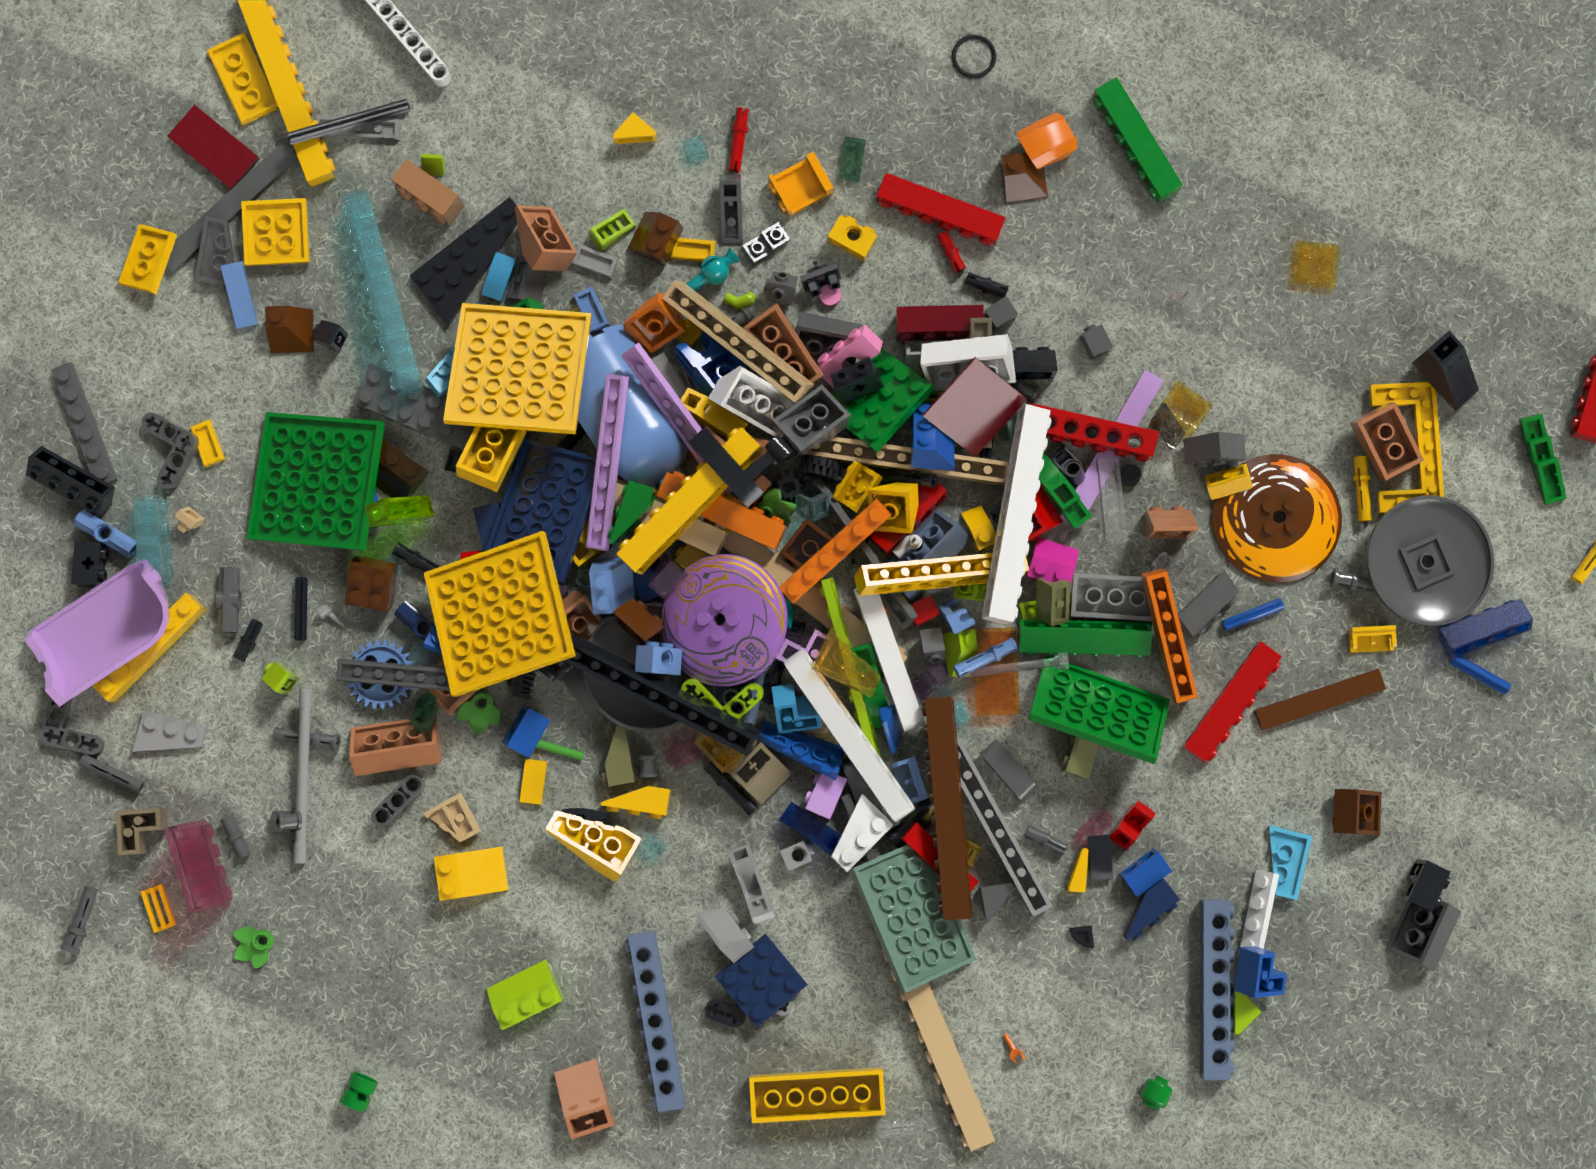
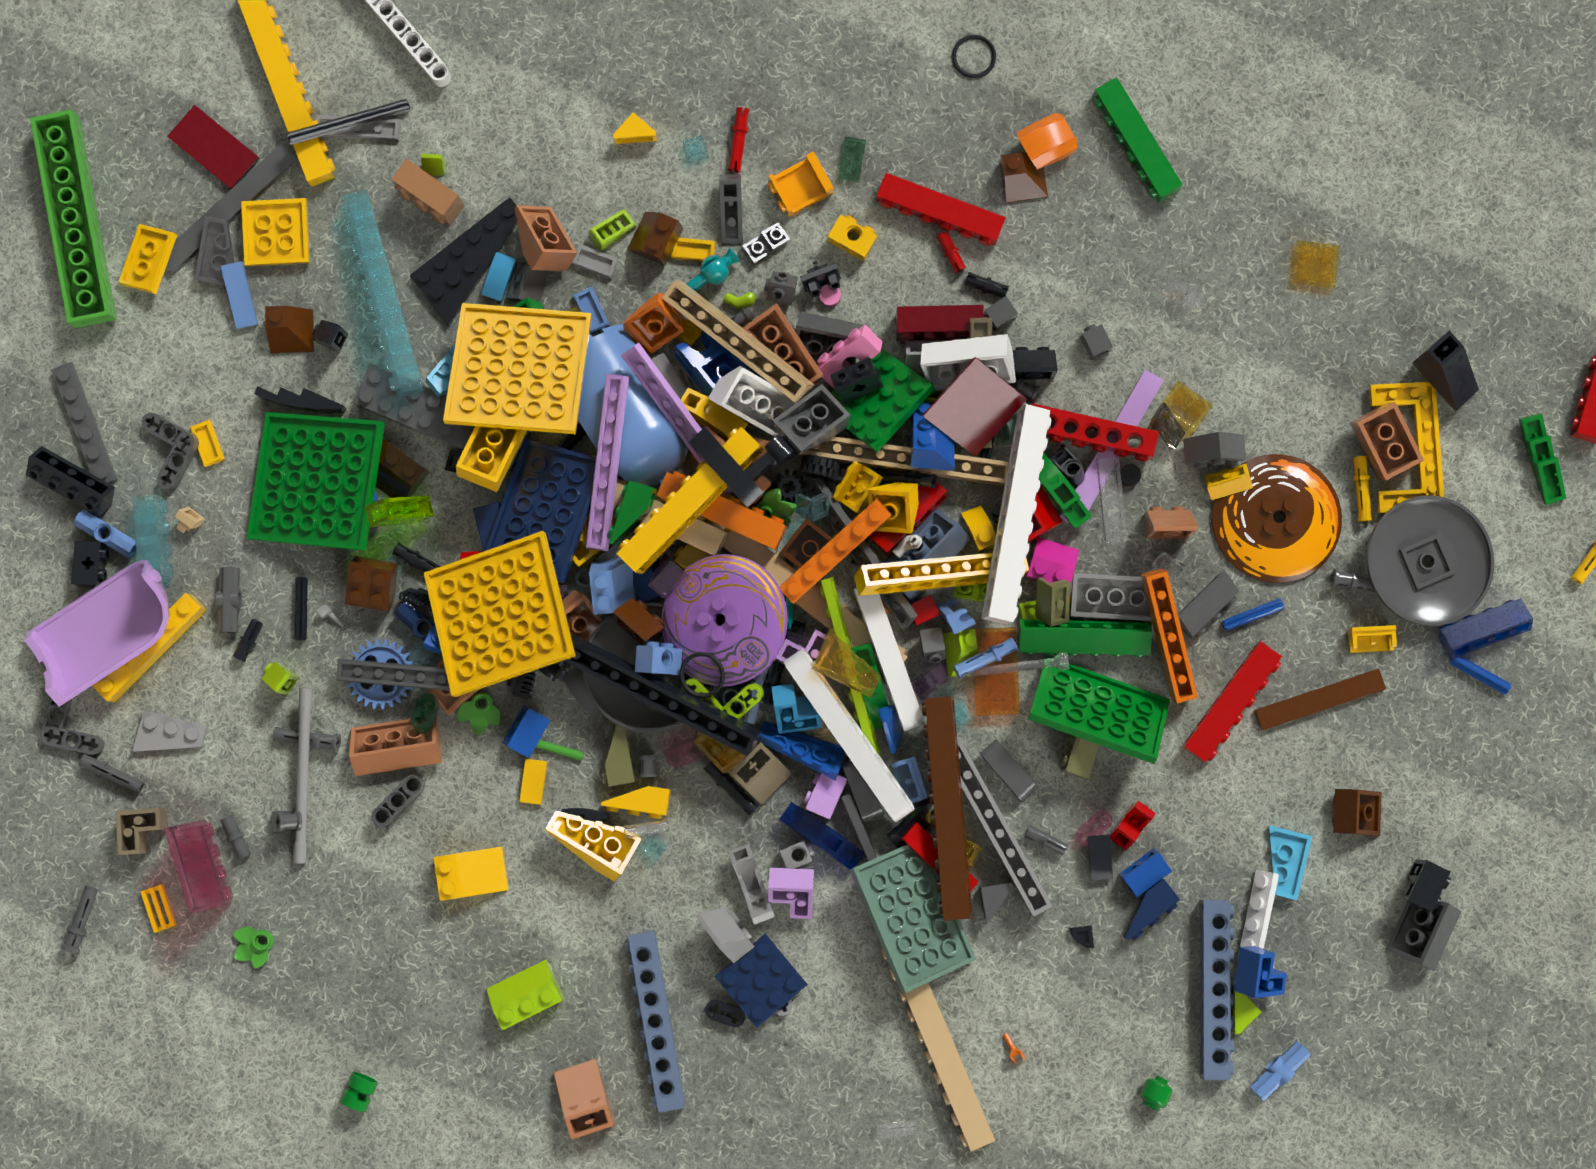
(73, 219): none -> bright green brick
(243, 78): yellow tile -> none
(306, 401): none -> black slope
(417, 596): none -> black piece
(455, 818): tan wing -> none
(646, 828): none -> clear pin
(722, 675): none -> black tyre
(792, 887): none -> lavender brick
(817, 1095): yellow brick -> none
(860, 834): white wing -> none
(1078, 877): yellow slope -> none
(1280, 1070): none -> medium blue piece

